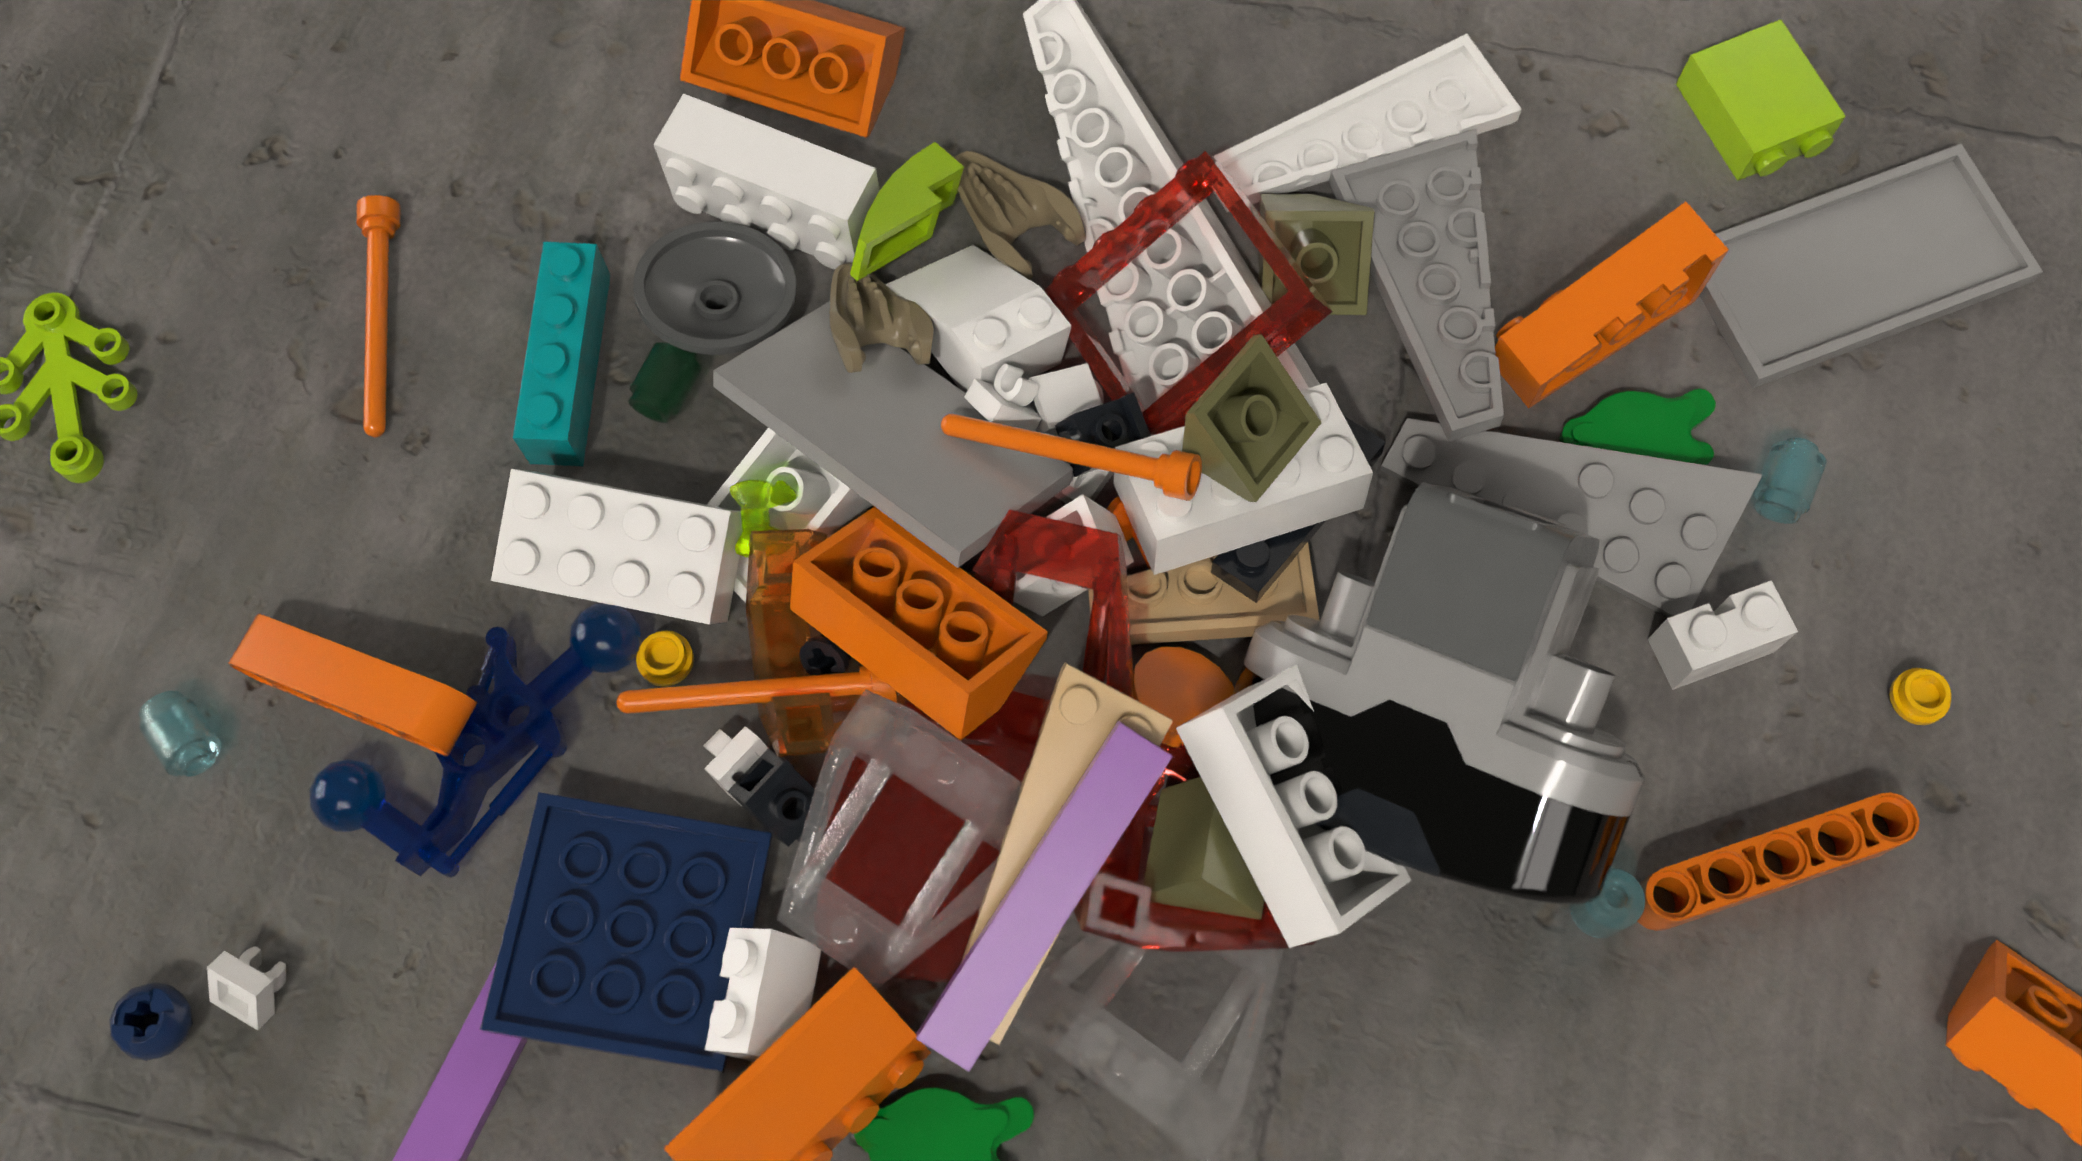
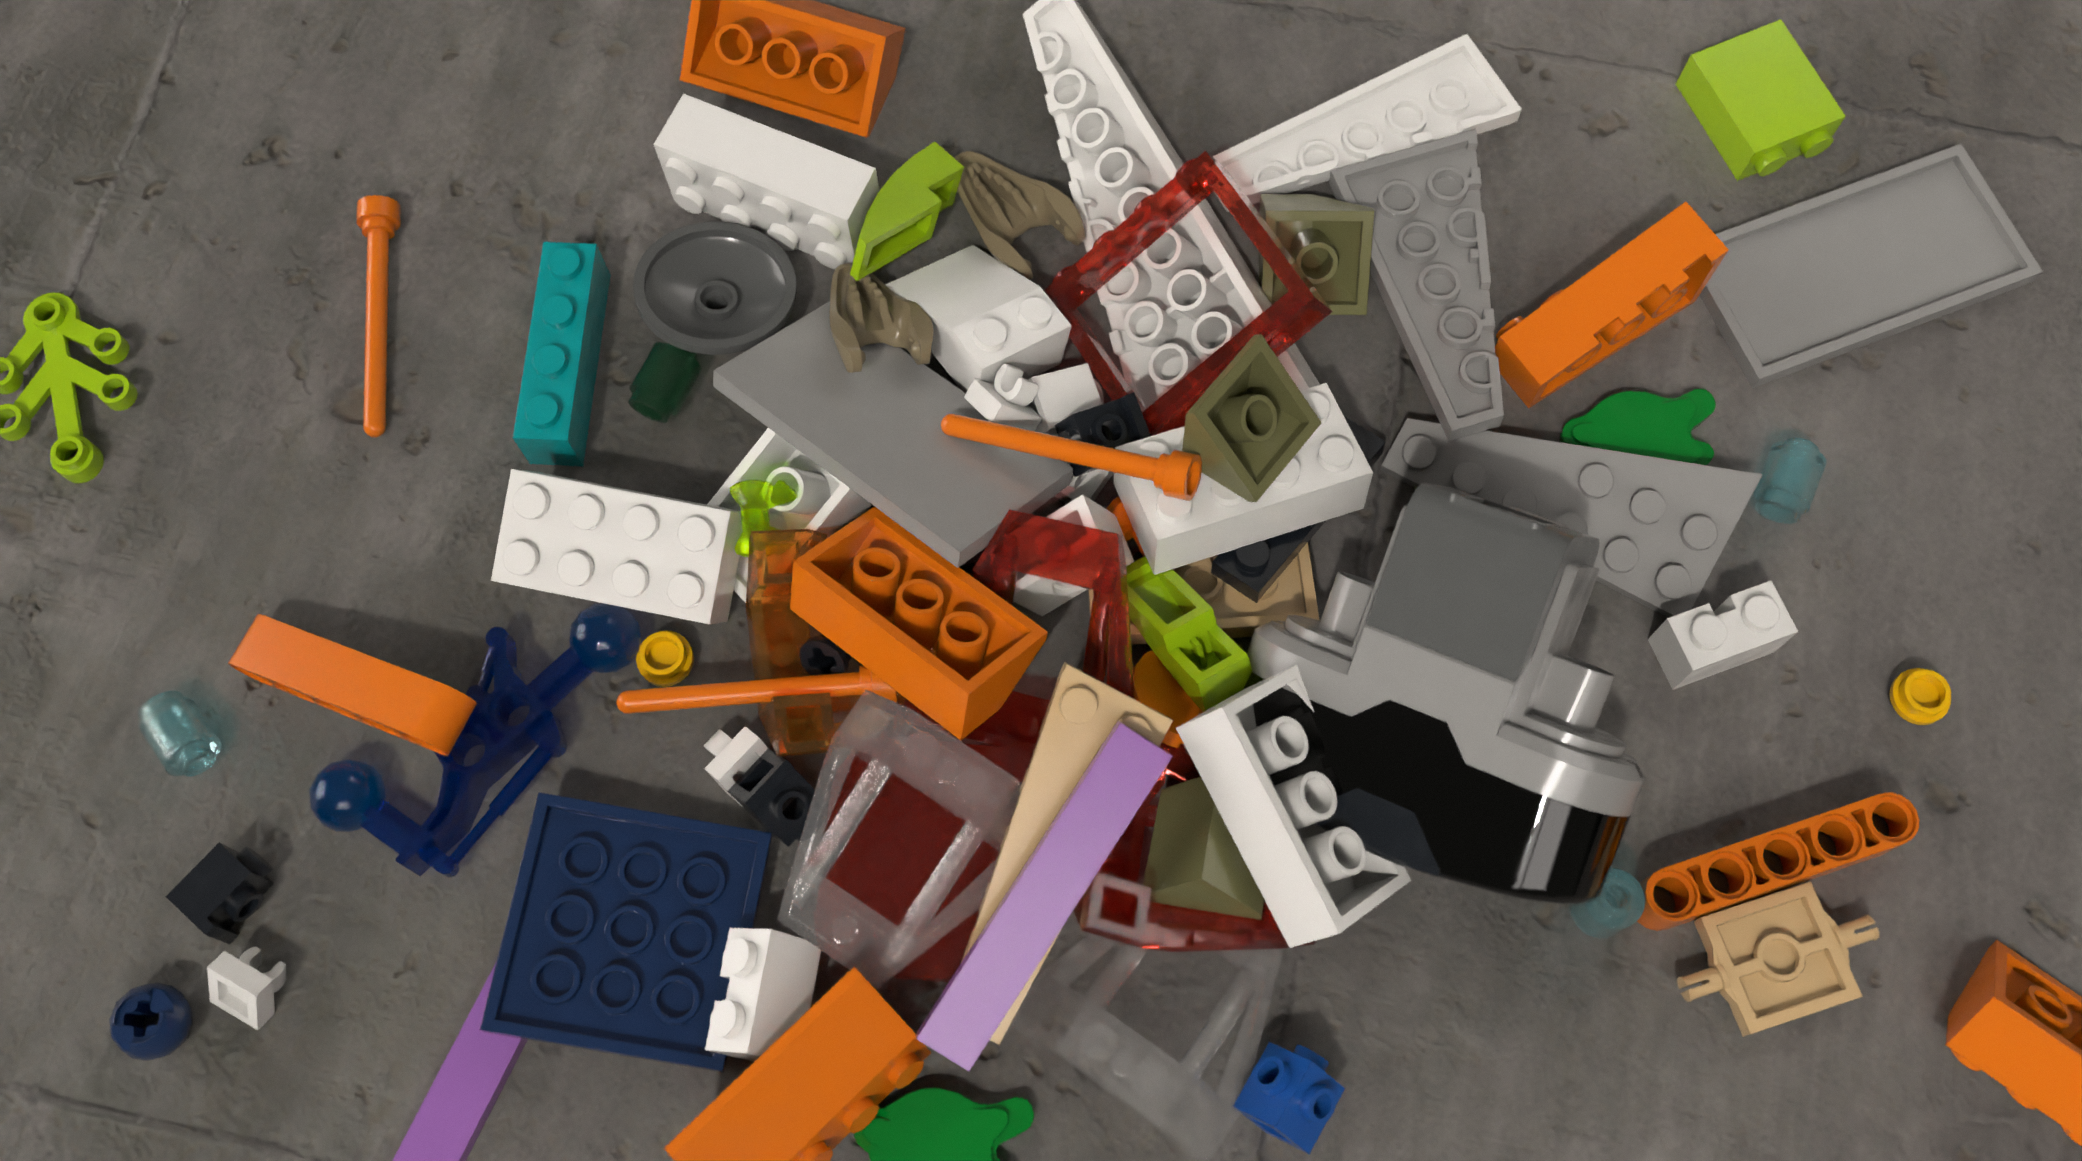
(222, 890): none -> black brick
(1185, 635): none -> lime slope
(1290, 1095): none -> blue brick
(1777, 958): none -> tan plate

